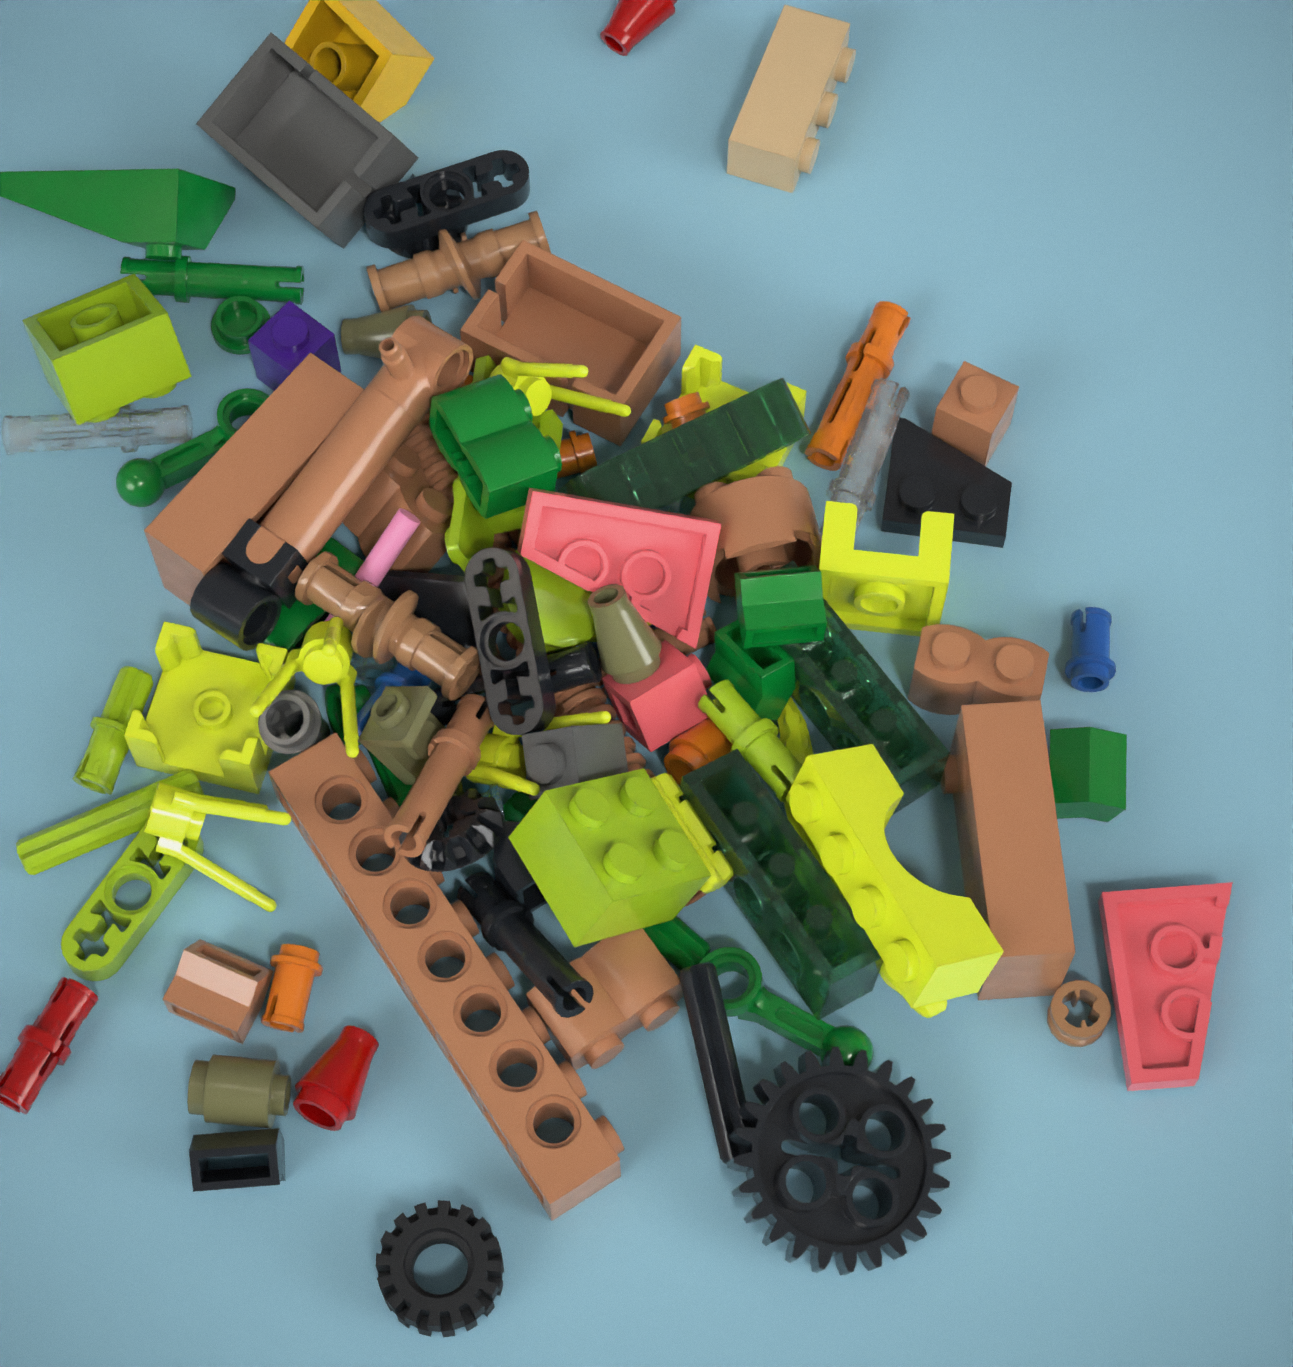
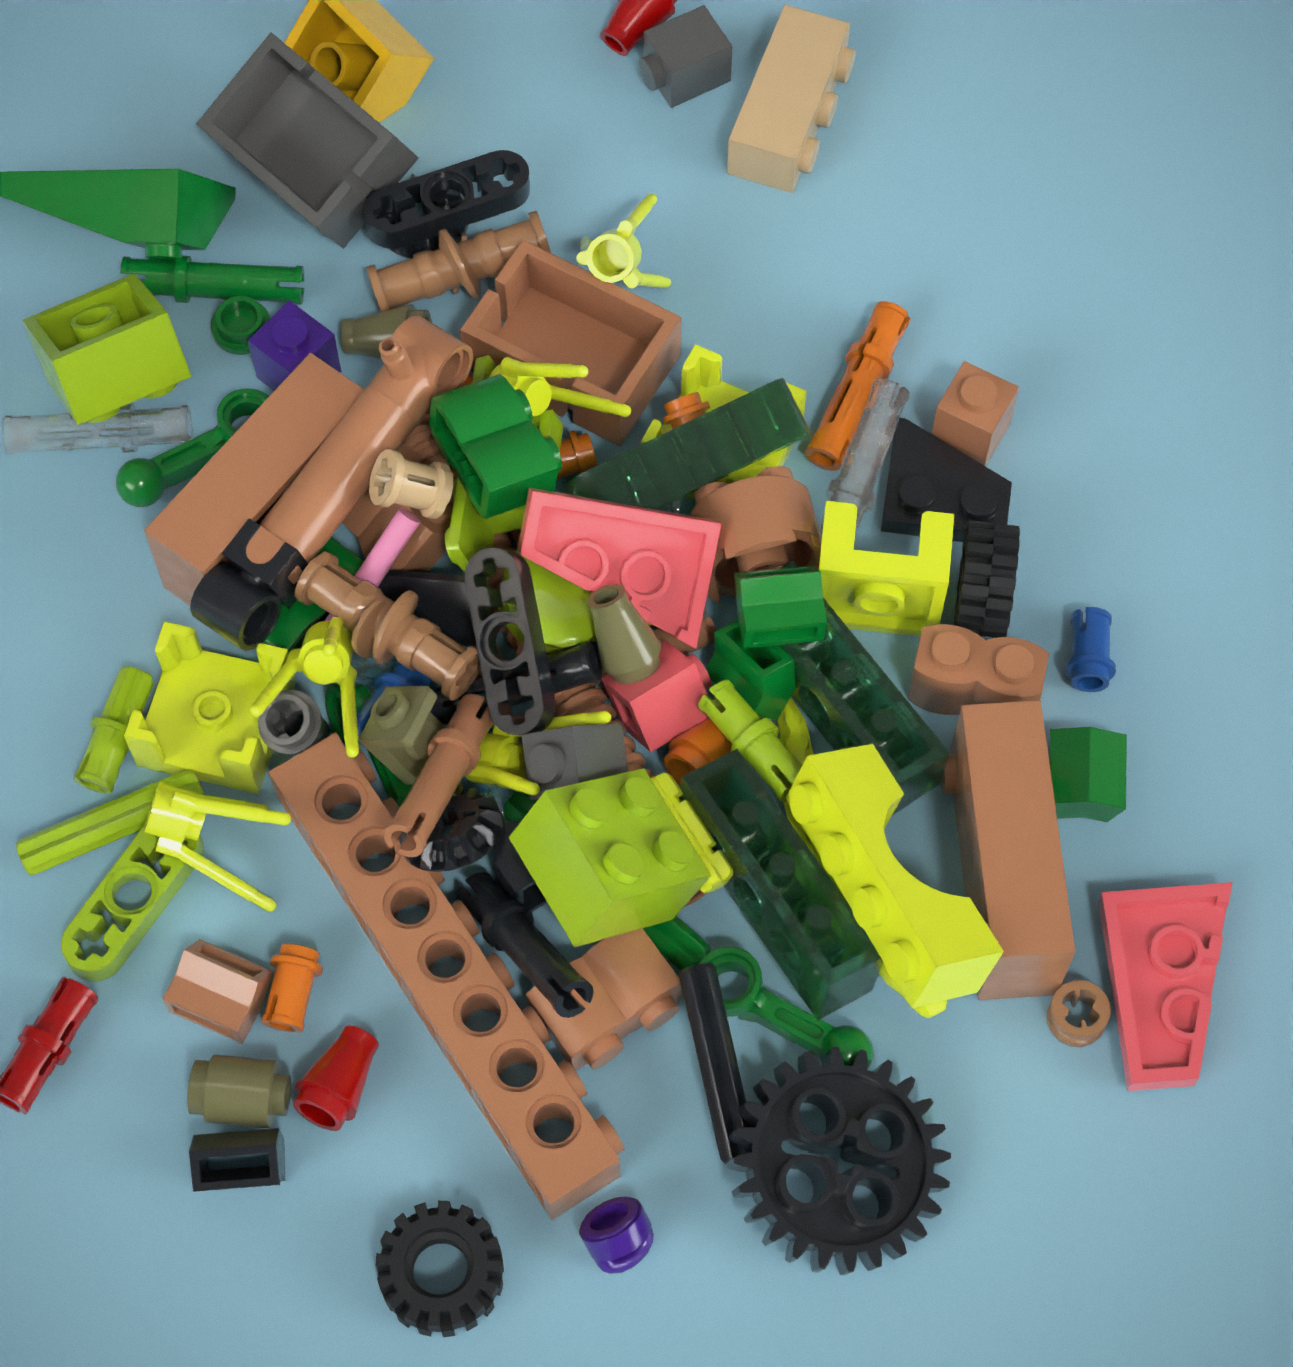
(410, 484): none -> tan bush
(617, 1234): none -> dark purple tile
(618, 252): none -> neon yellow plant
(686, 57): none -> dark grey brick
(987, 578): none -> black tyre

